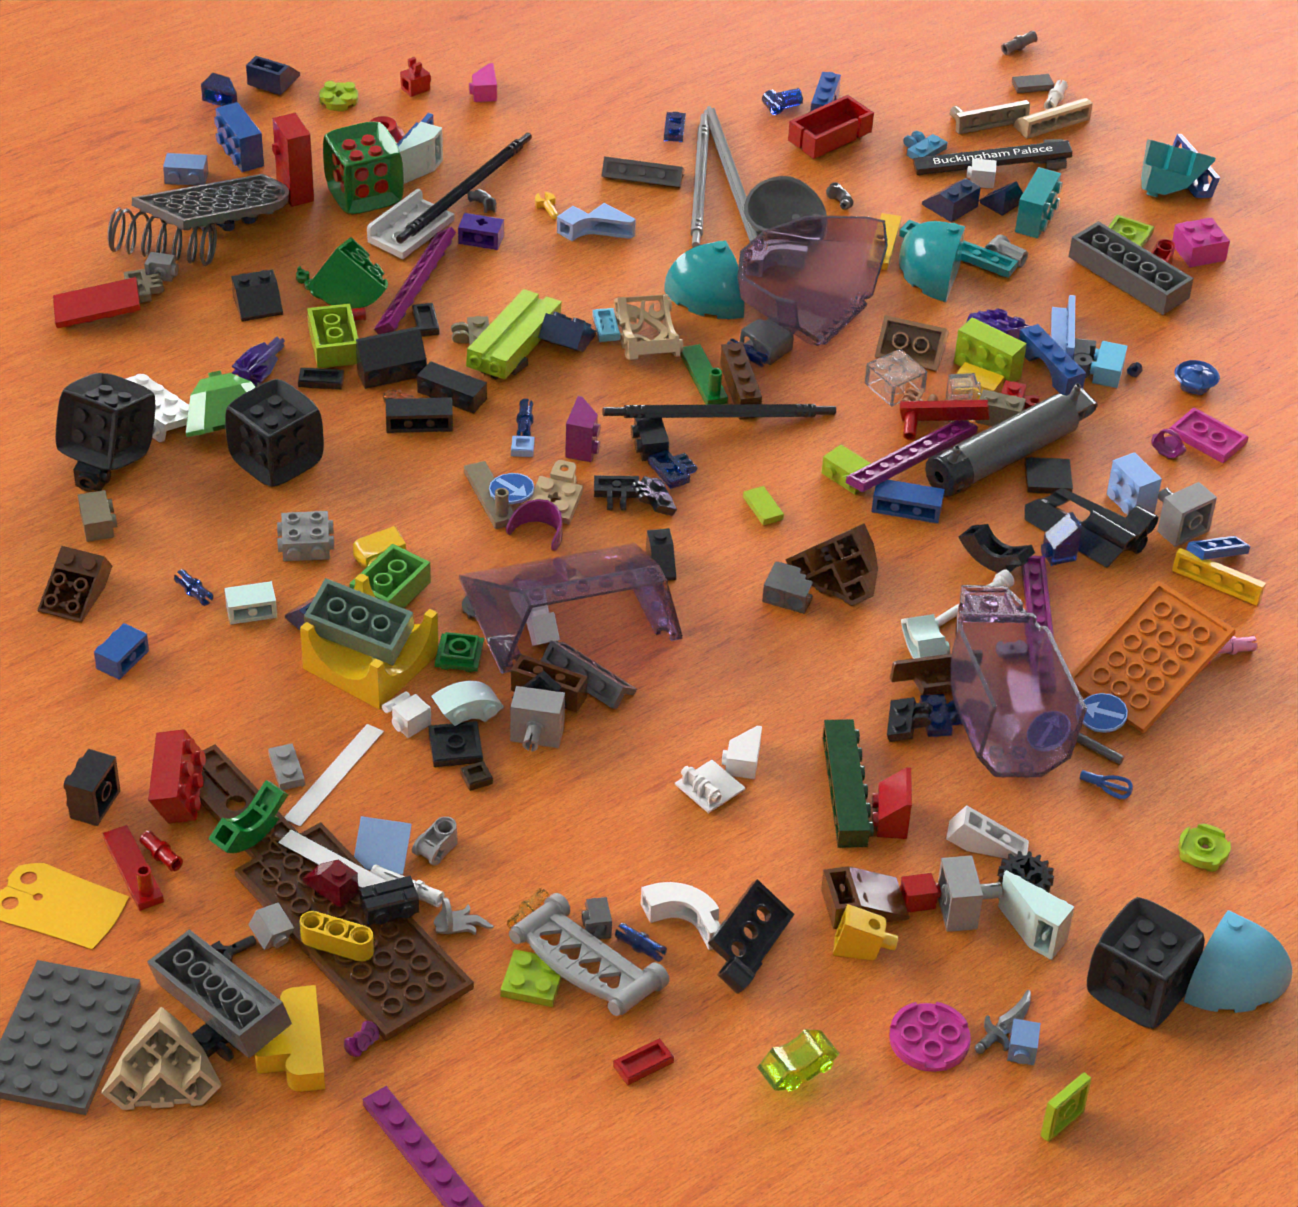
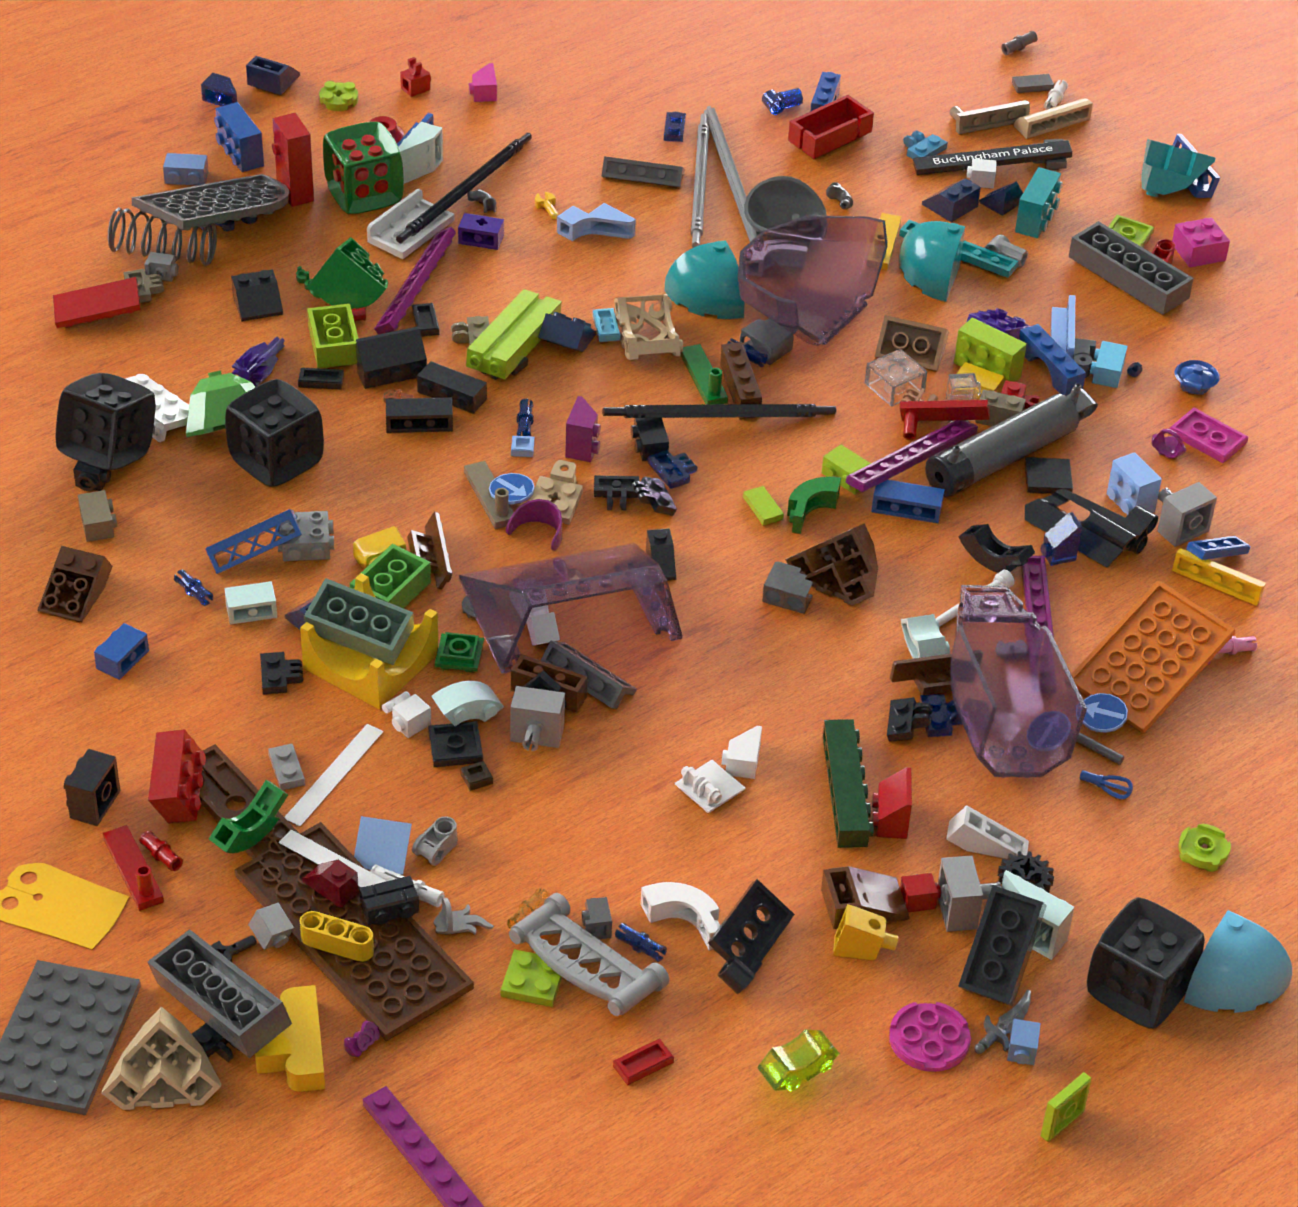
(248, 534): none -> blue fence
(279, 672): none -> black hinge
(433, 549): none -> reddish brown bracket
(811, 495): none -> green arch
(1002, 945): none -> black brick

